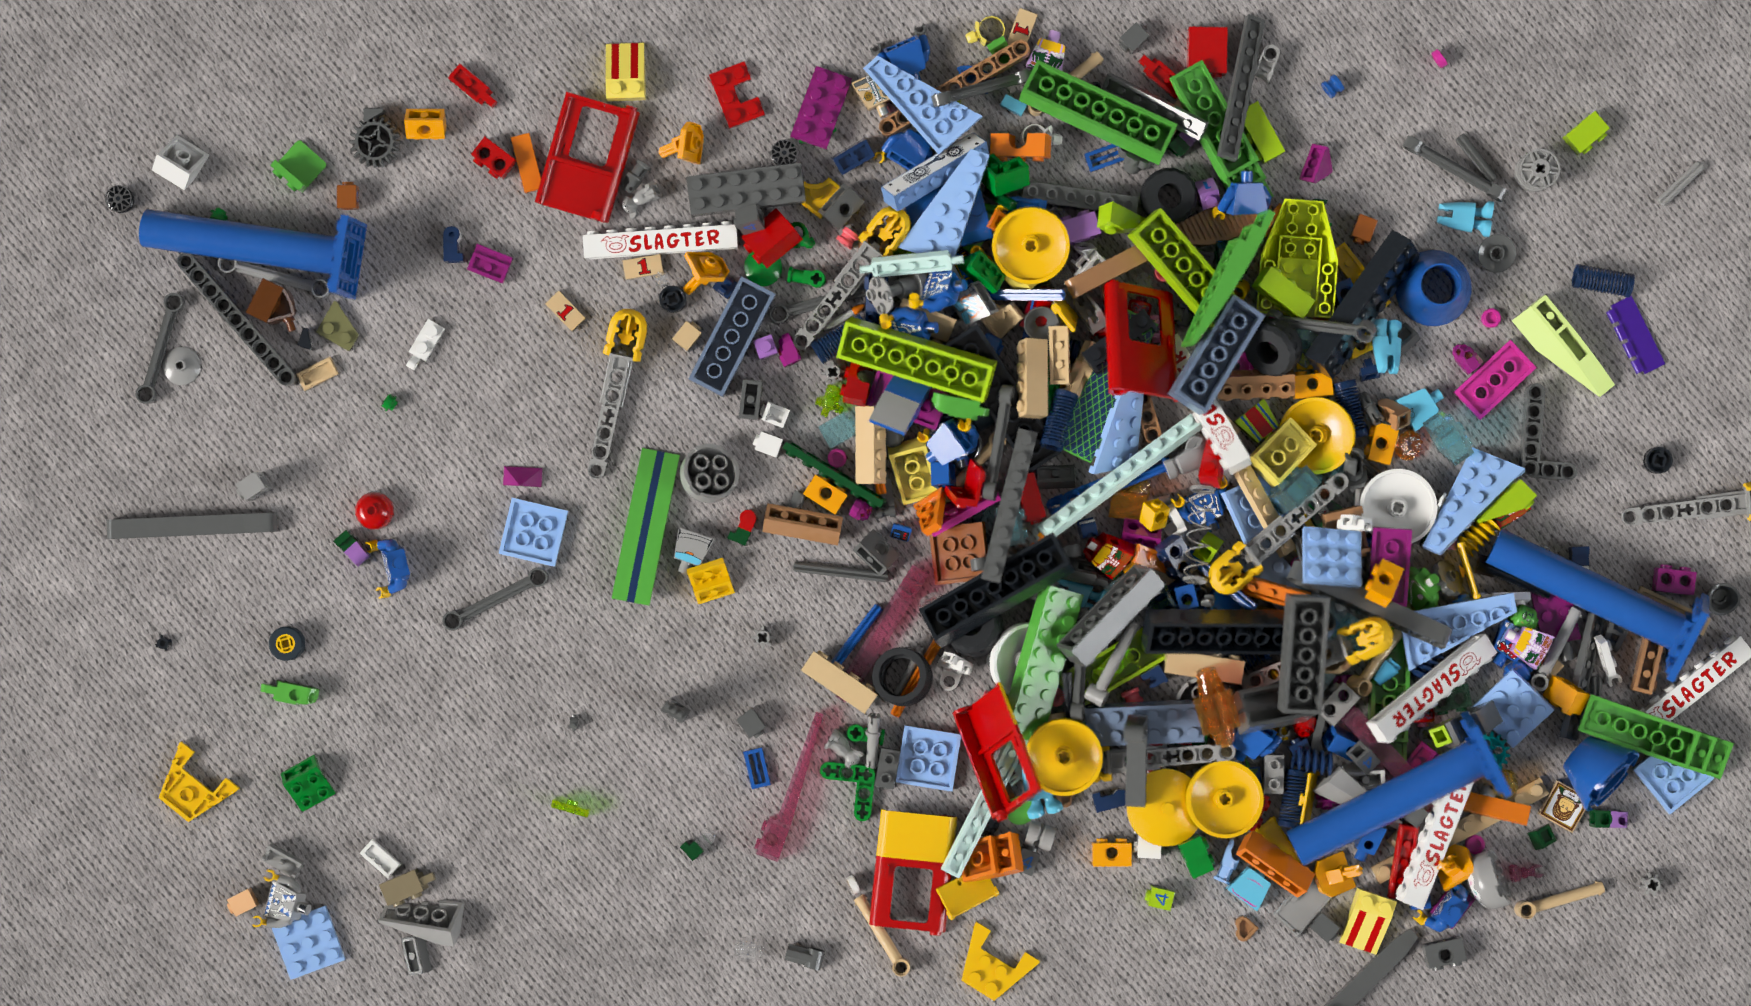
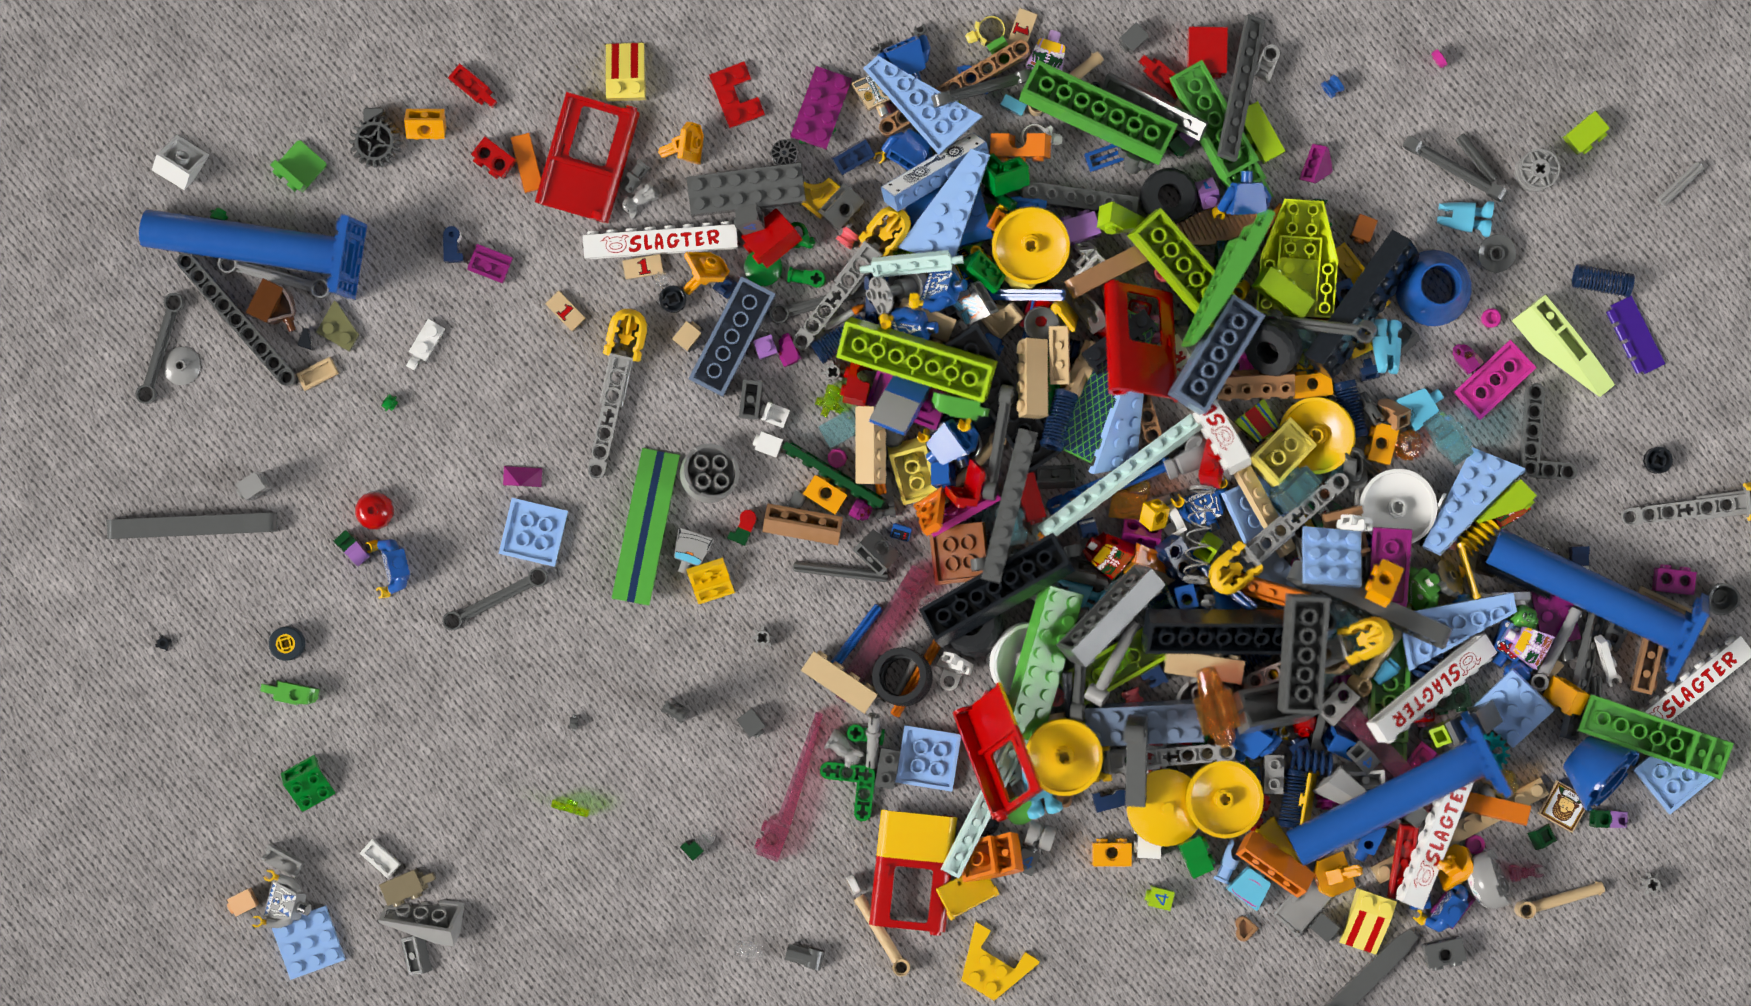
(119, 199): wheel -> none
(186, 793): yellow wing -> none
(347, 196): dark orange brick -> none
(753, 752): blue tile -> none

